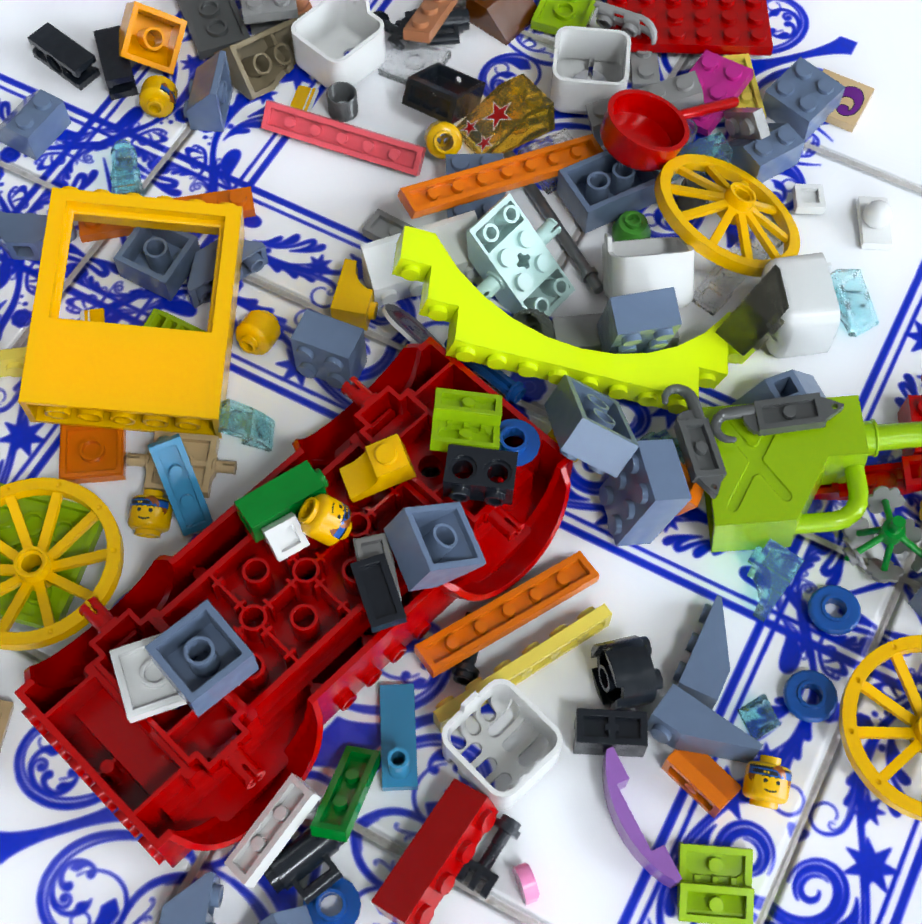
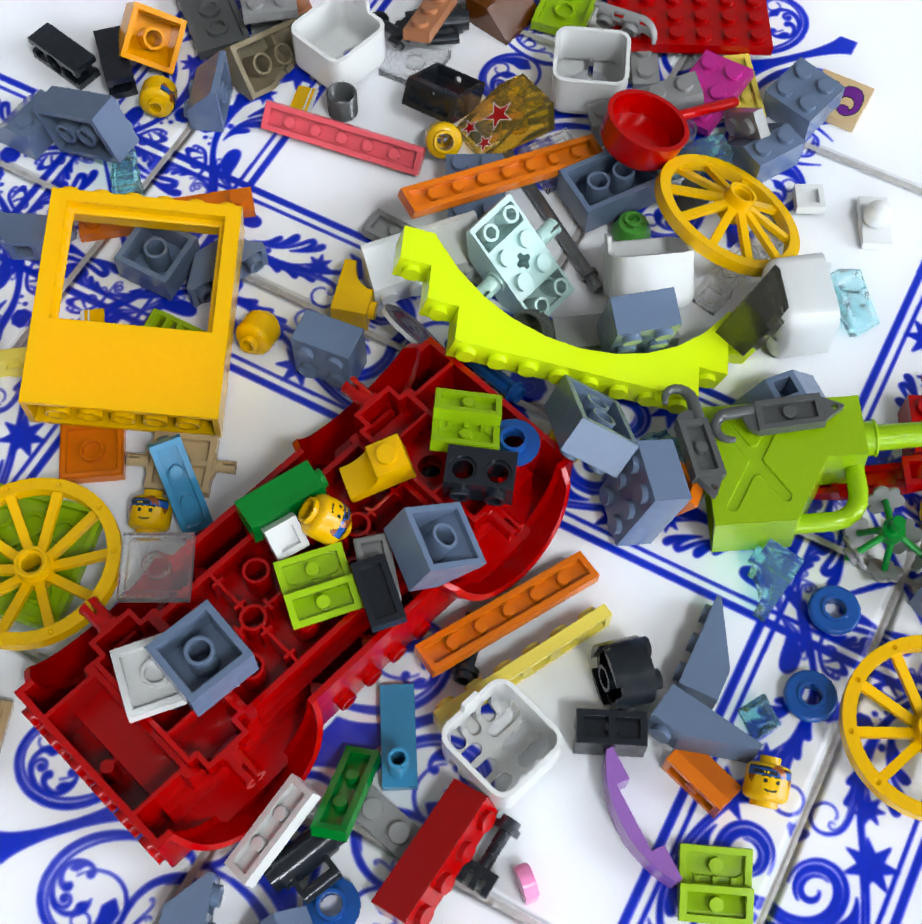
(86, 123): none -> sand blue brick
(156, 567): none -> clear tile
(248, 424): clear light blue slope -> none
(317, 585): none -> lime slope
(386, 823): none -> light grey plate

